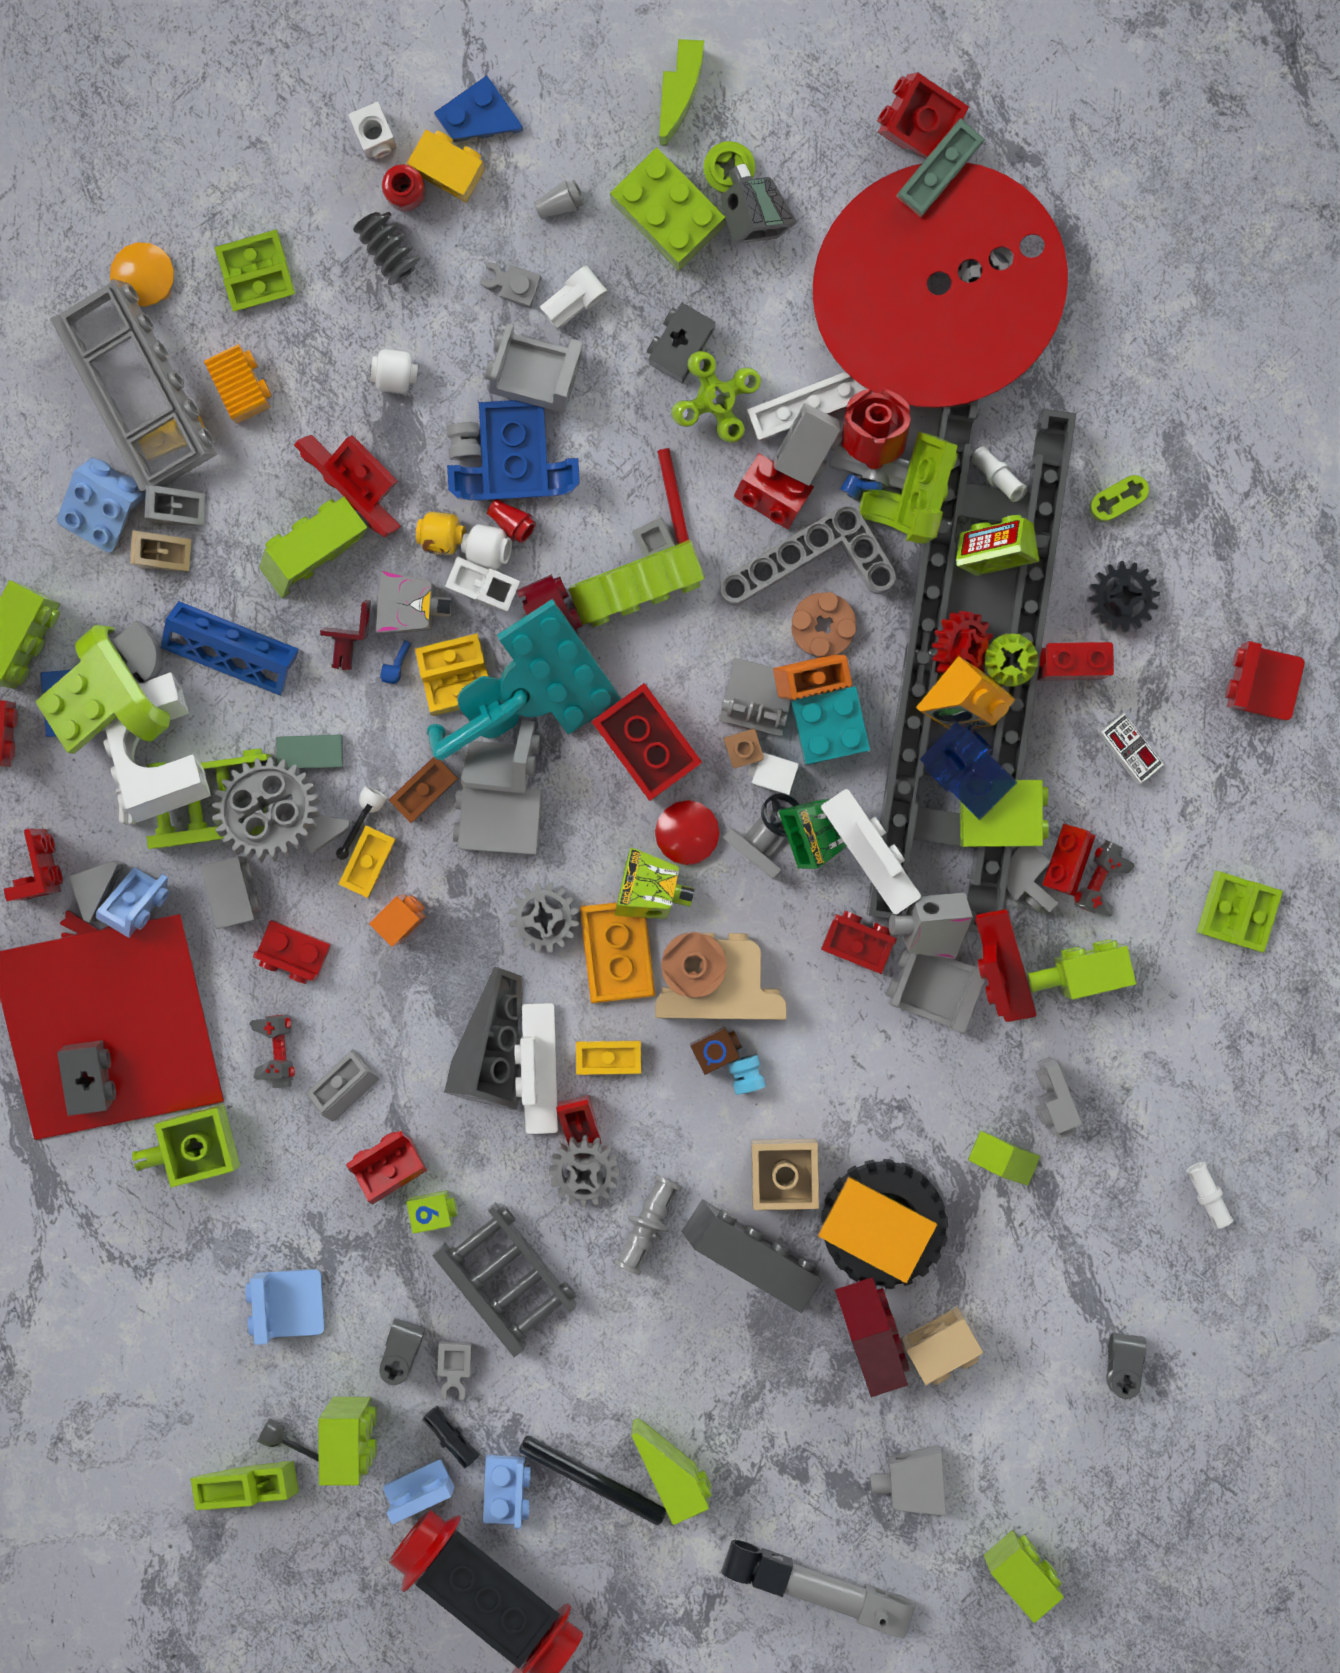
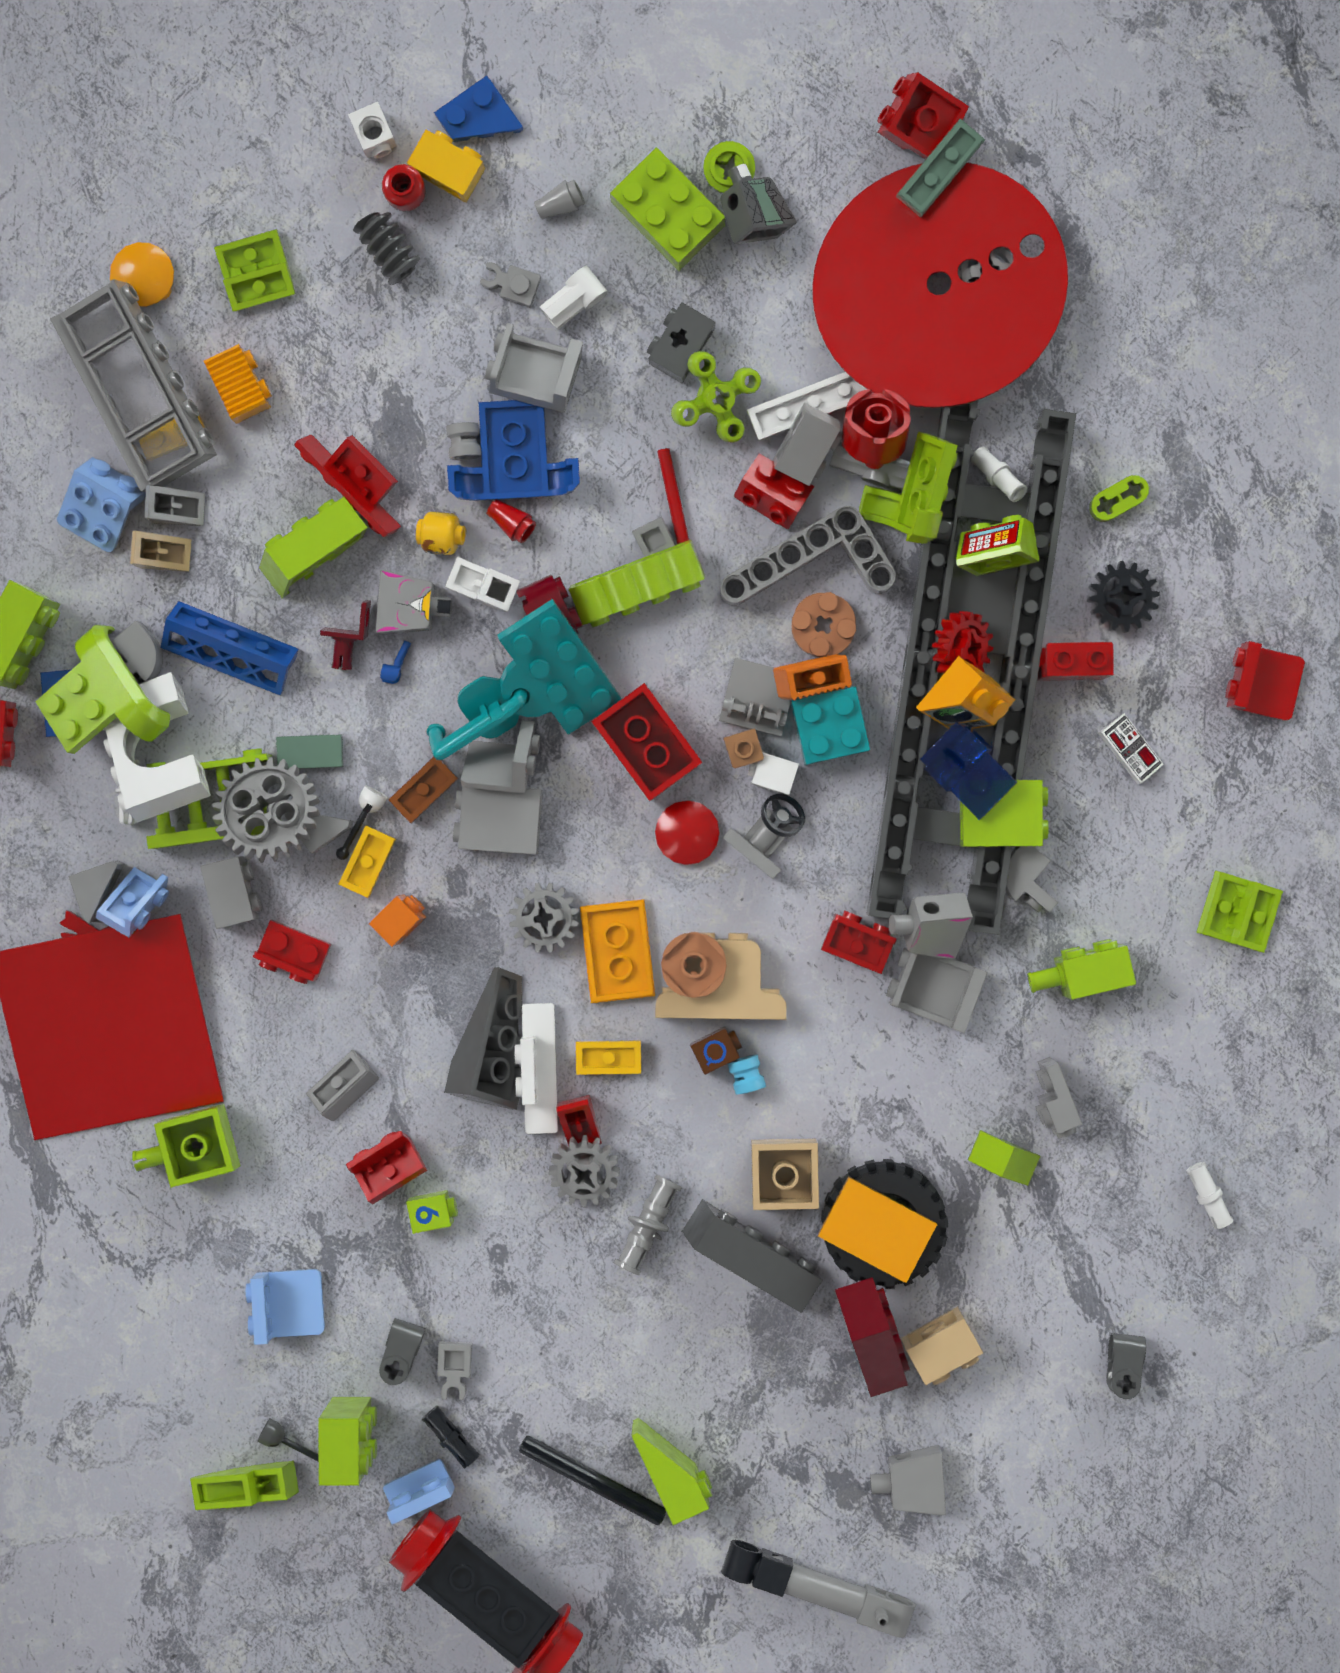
(46, 875): red bracket -> none
(78, 1092): dark grey brick -> none
(279, 1070): dark grey piece -> none
(393, 371): white head -> none
(449, 668): yellow slope -> none
(487, 546): white head -> none
(492, 1309): dark grey fence -> none
(505, 1490): light blue bracket -> none
(650, 887): lime torso -> none
(680, 87): lime slope -> none
(811, 834): green torso -> none
(853, 486): blue hand -> none
(871, 851): white bracket -> none
(1004, 967): red bracket -> none
(1012, 643): lime gear -> none
(1023, 1576): lime brick -> none
(1069, 859): red bracket -> none
(1108, 860): dark grey piece -> none

